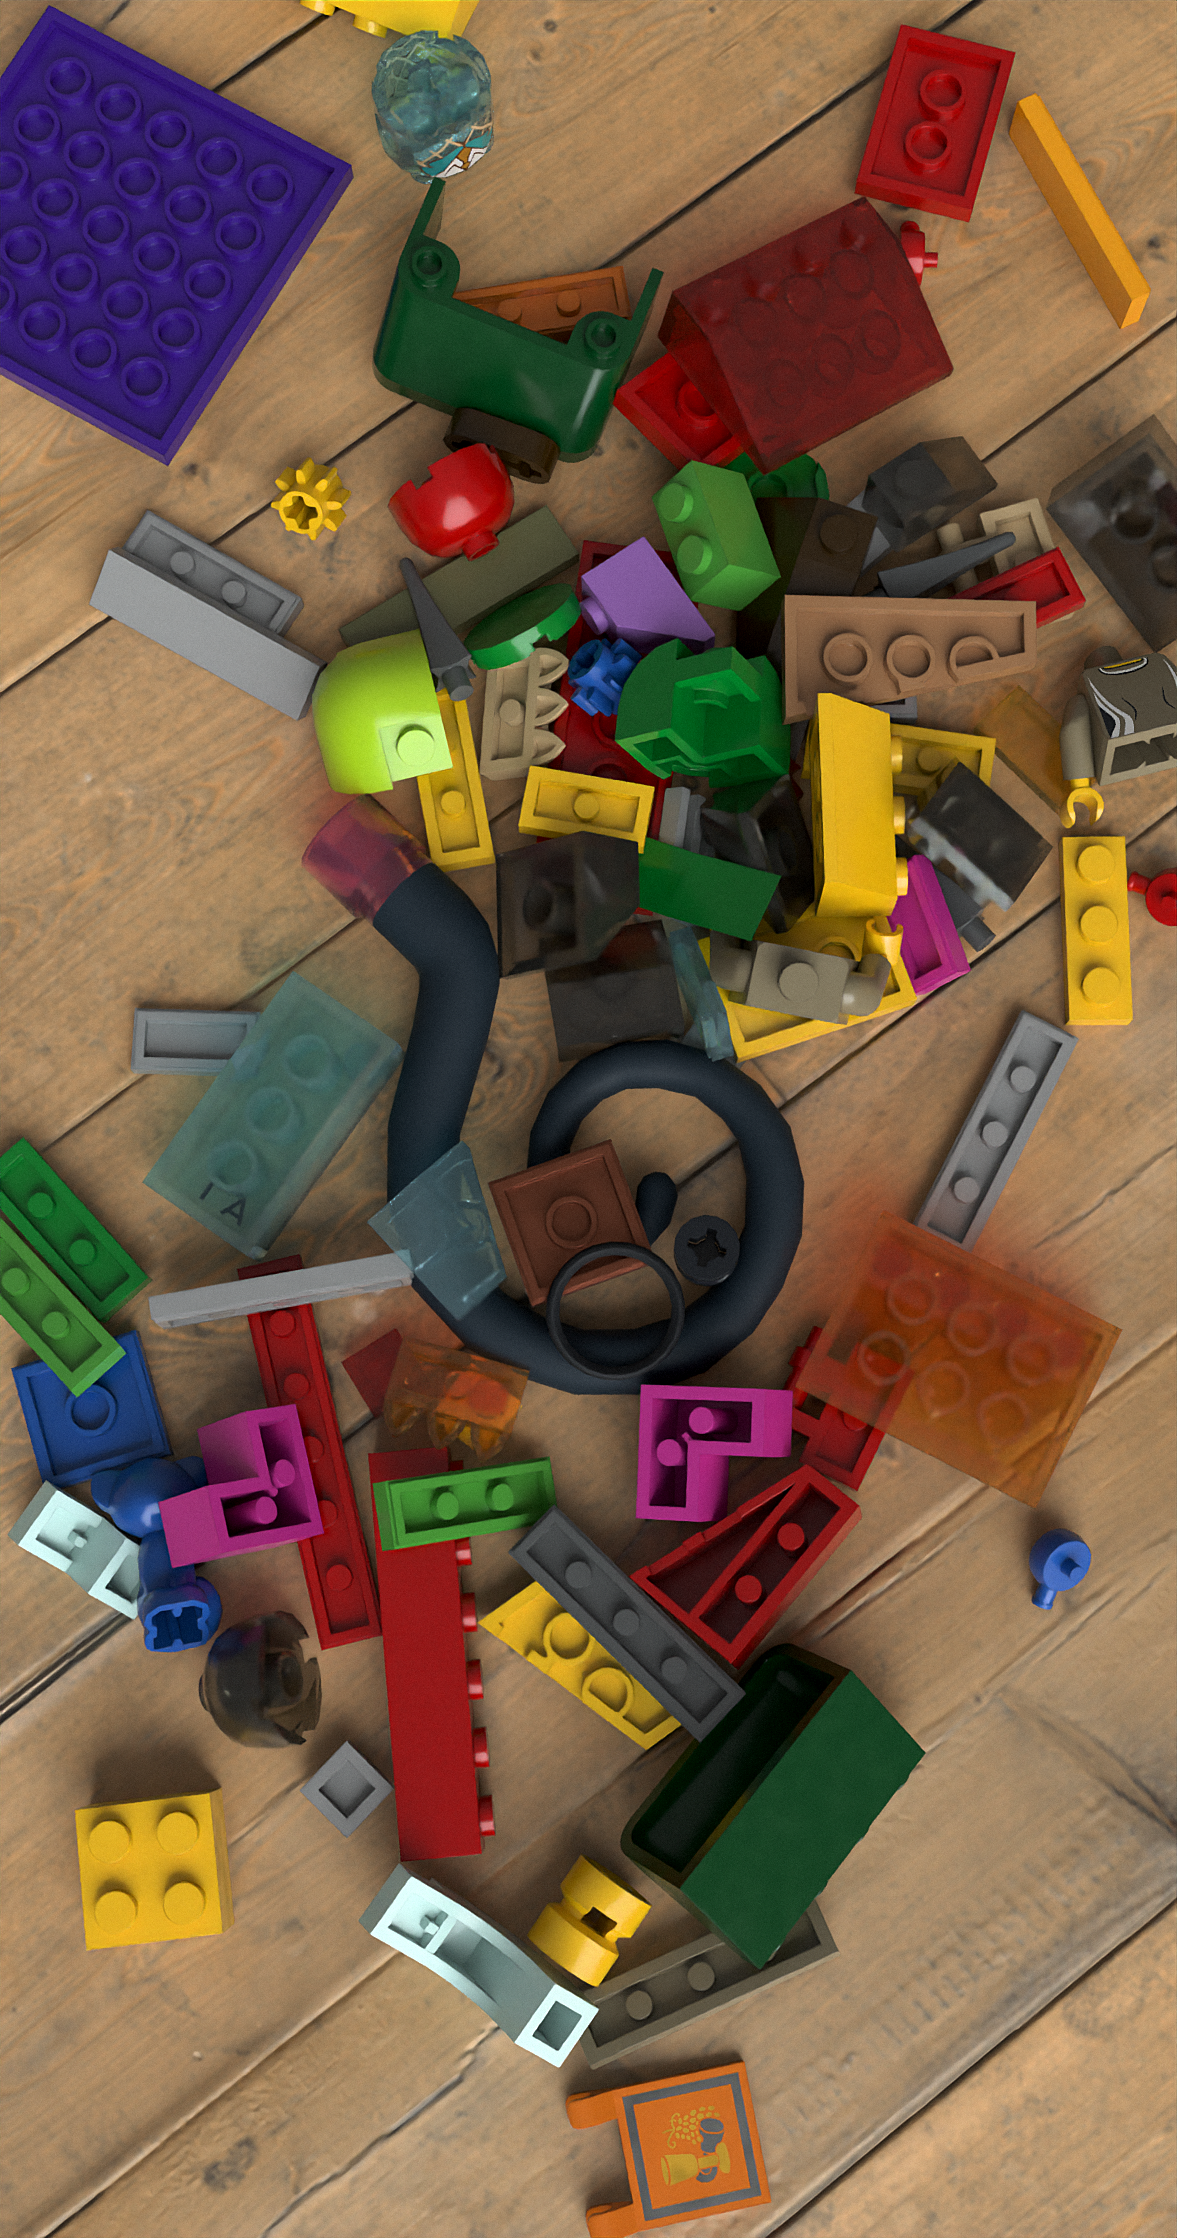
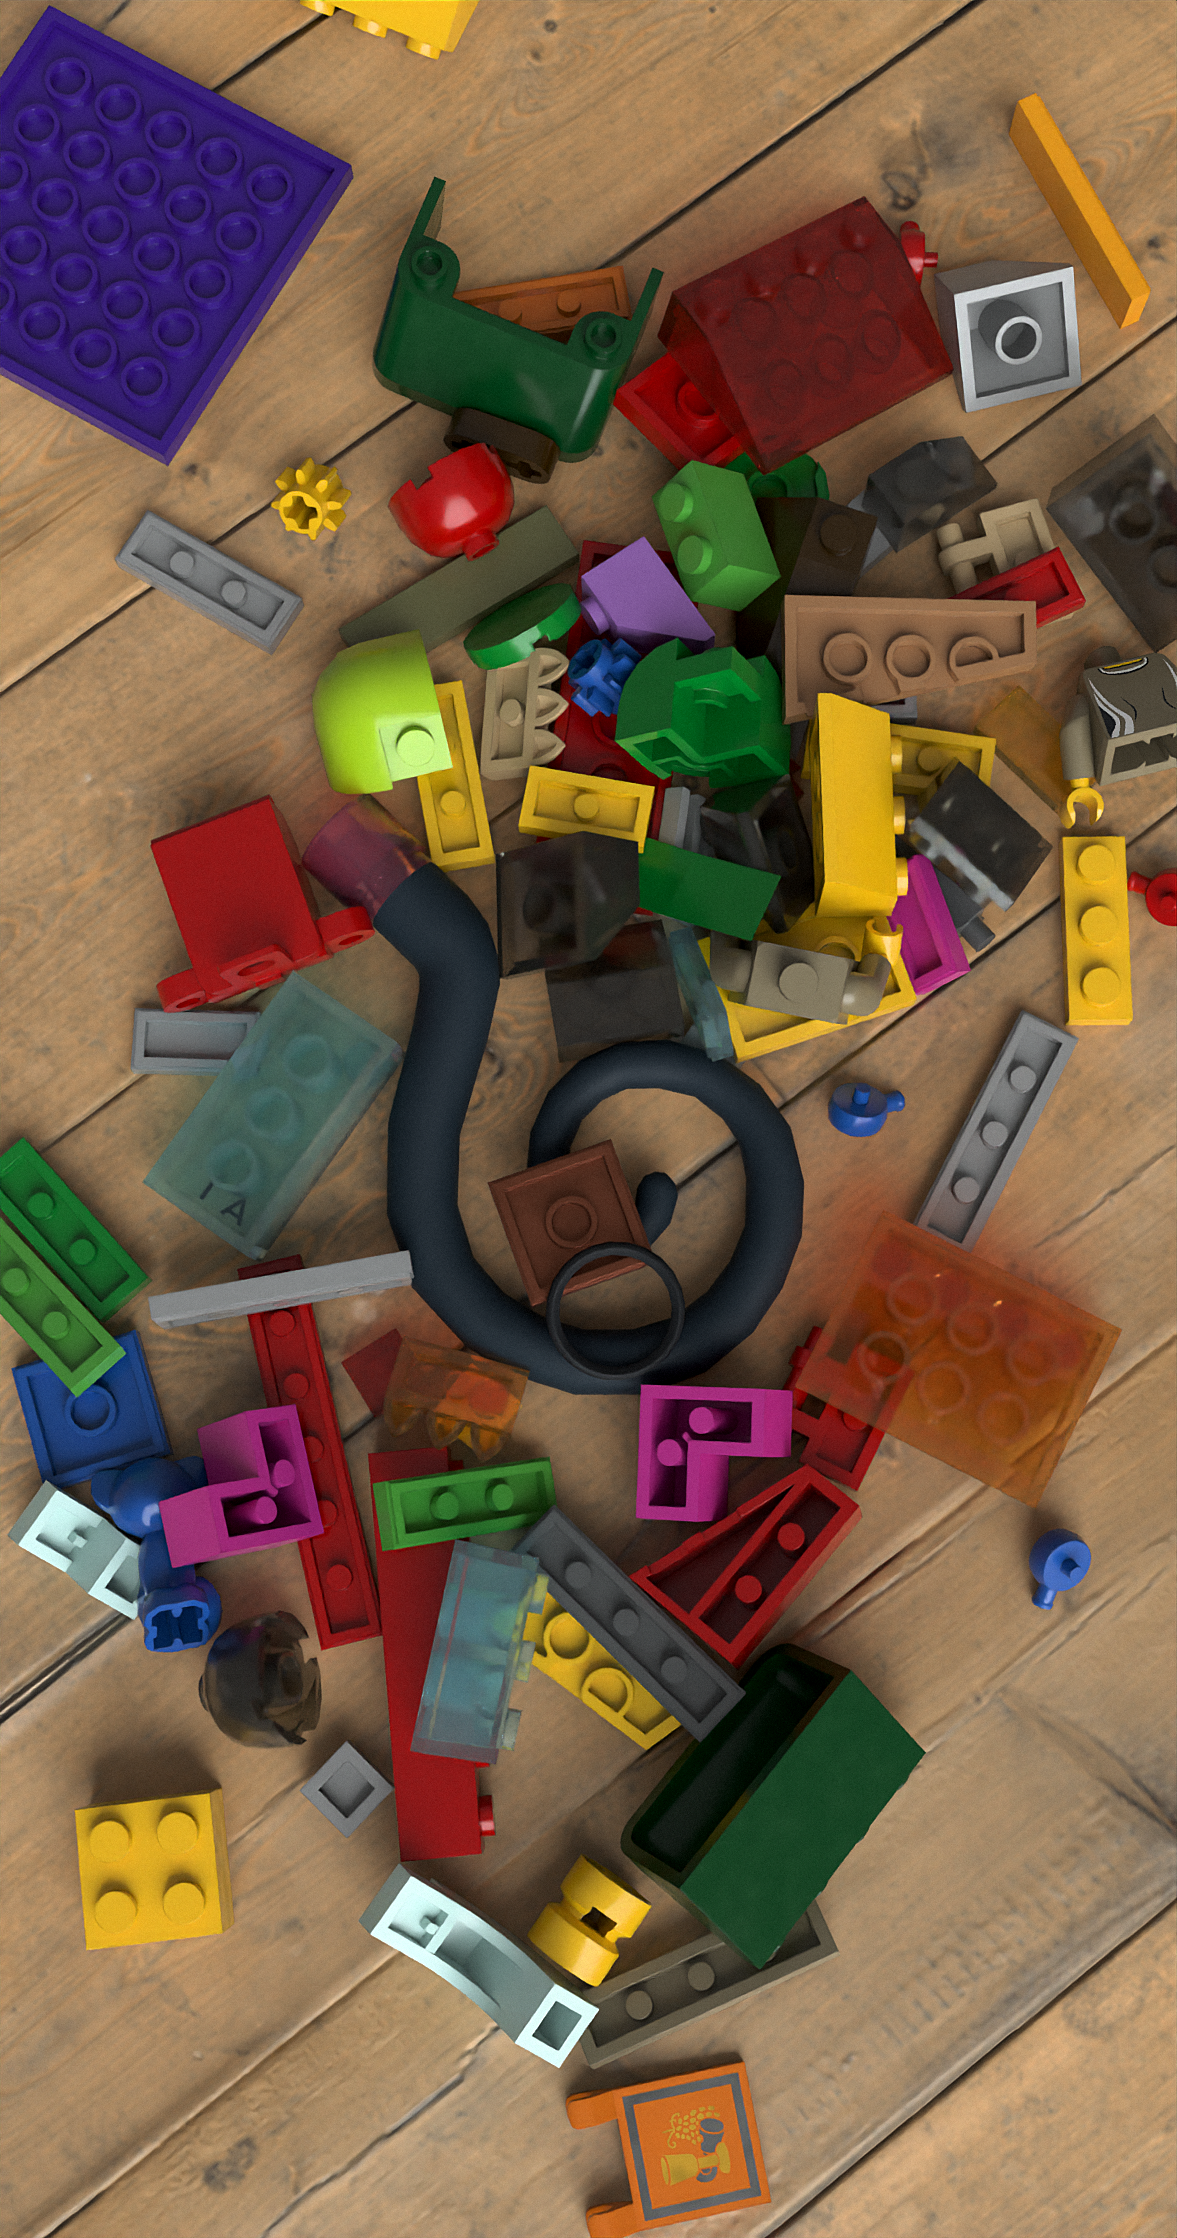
(207, 633): light grey tile -> none
(245, 906): none -> red piece
(433, 105): clear light blue brick -> none
(444, 650): dark grey piece -> none
(445, 1232): clear light blue slope -> none
(479, 1654): none -> clear light blue slope
(712, 1265): black wheel -> none
(862, 1109): none -> blue piece
(931, 575): dark grey piece -> none
(934, 123): red plate -> none
(1009, 330): none -> light grey slope

